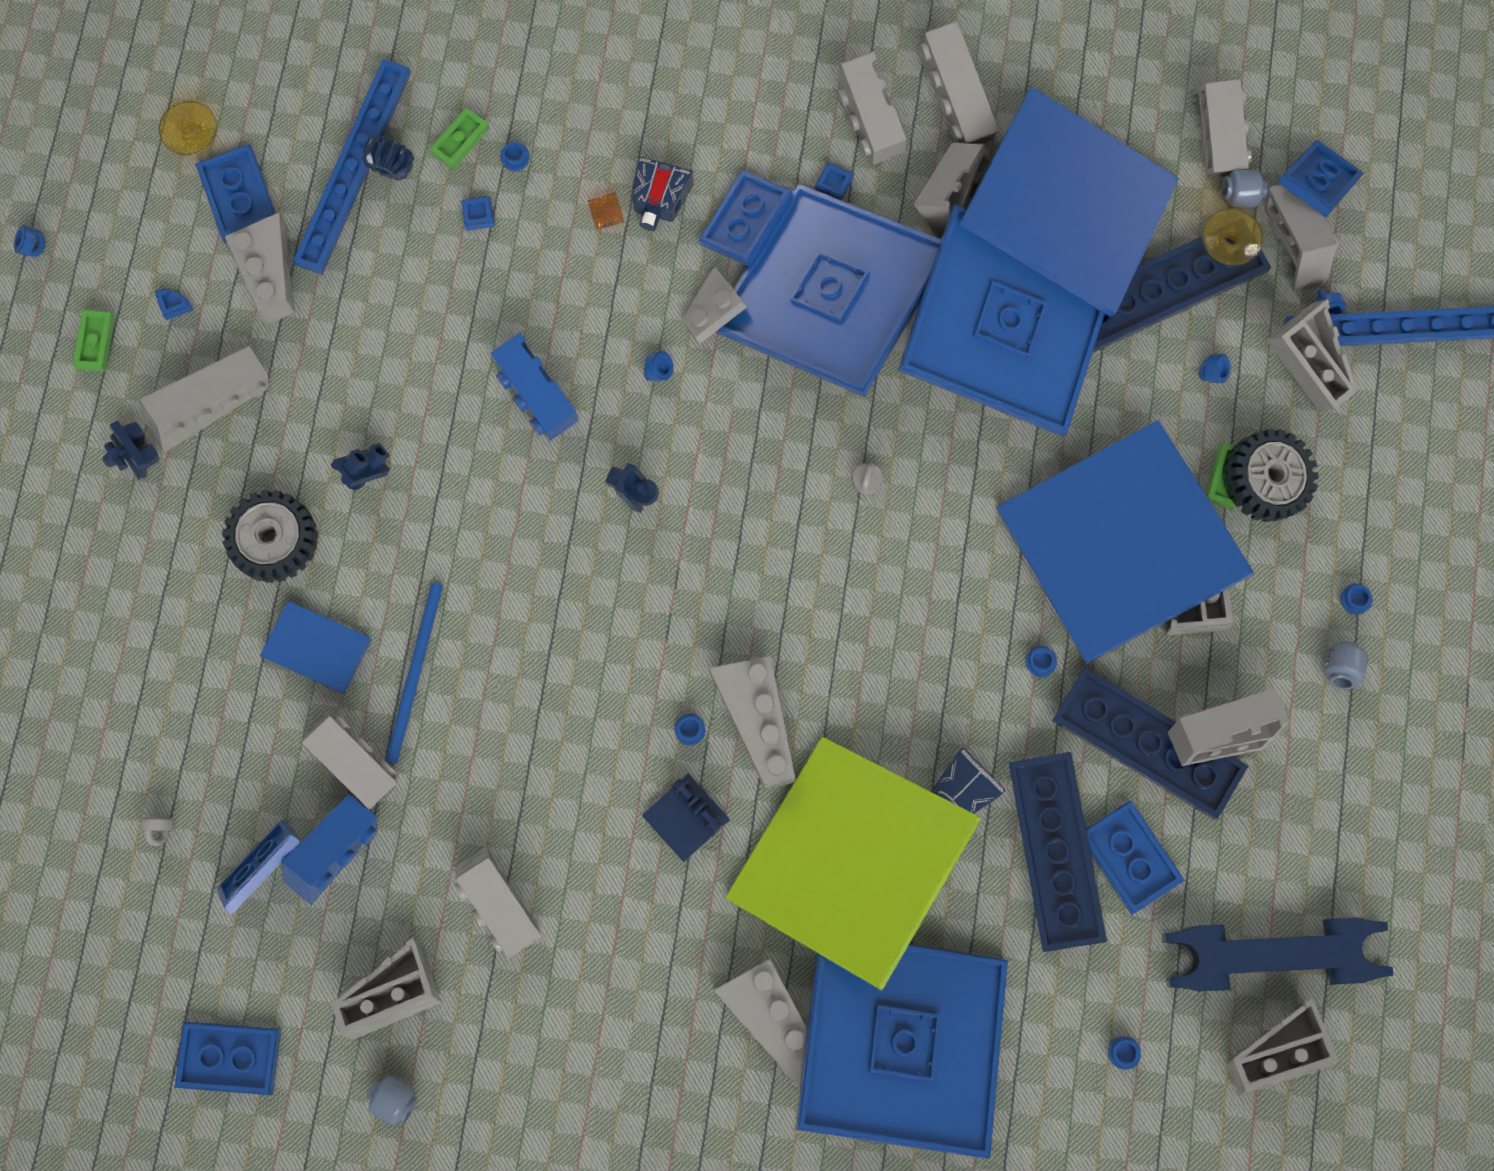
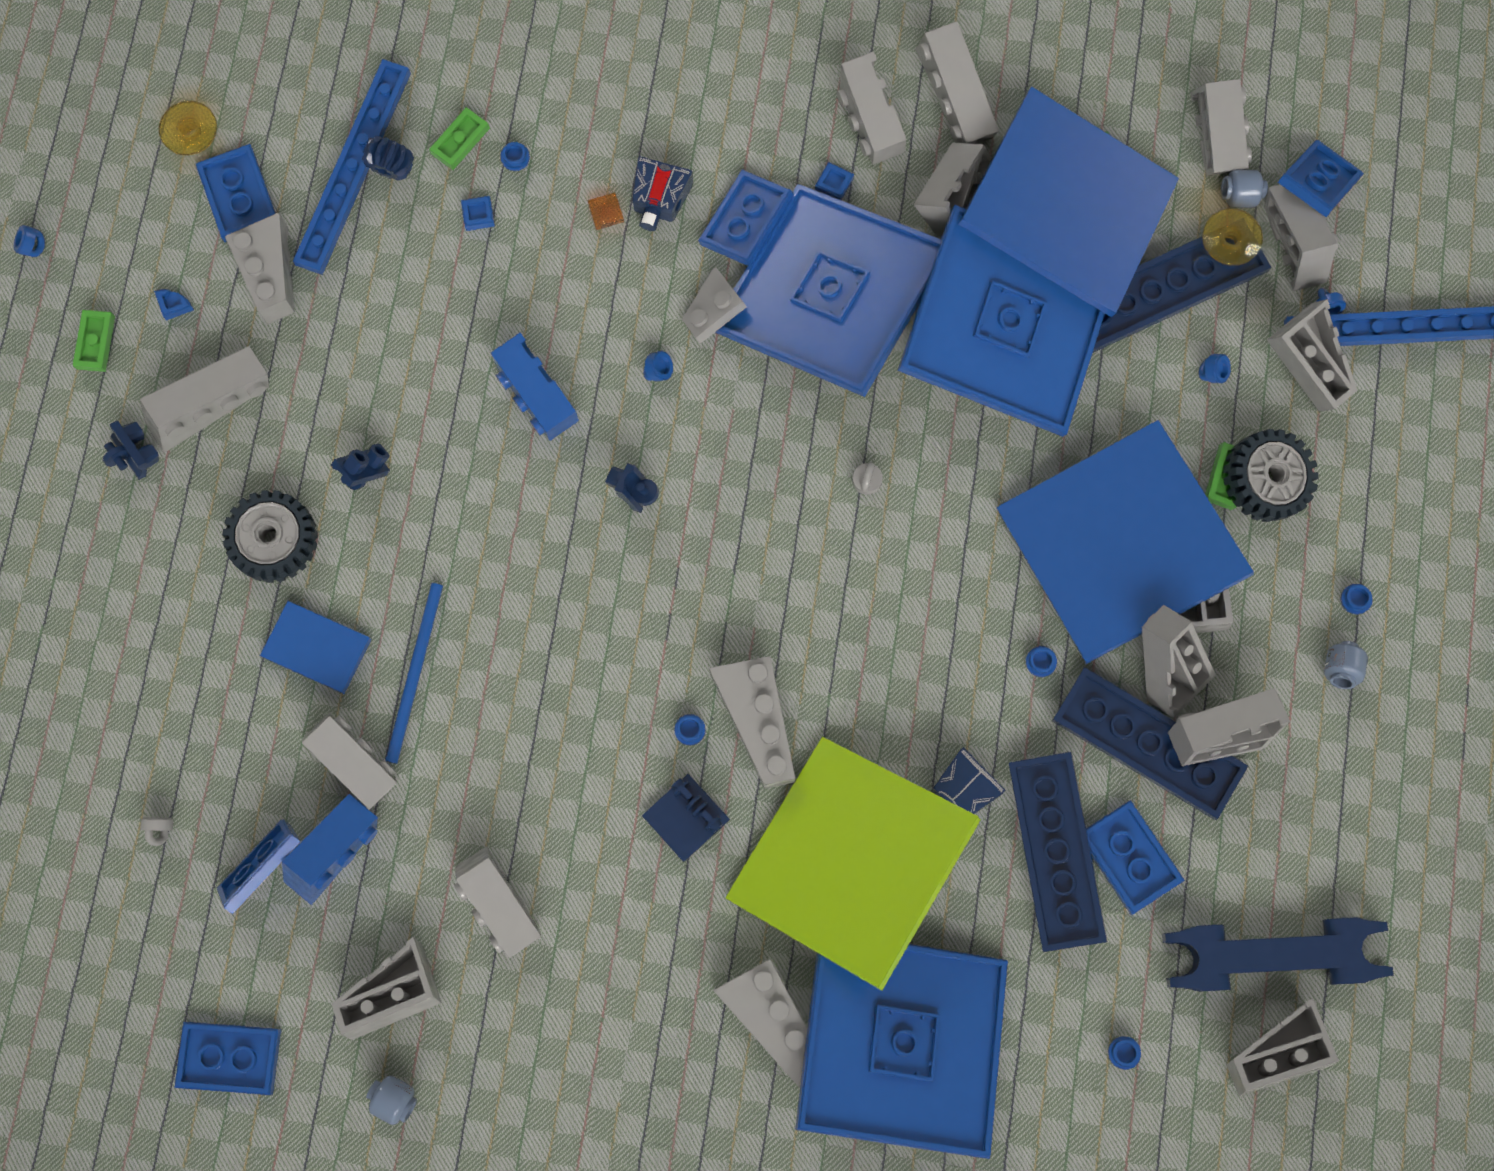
(1173, 661): none -> light grey wedge

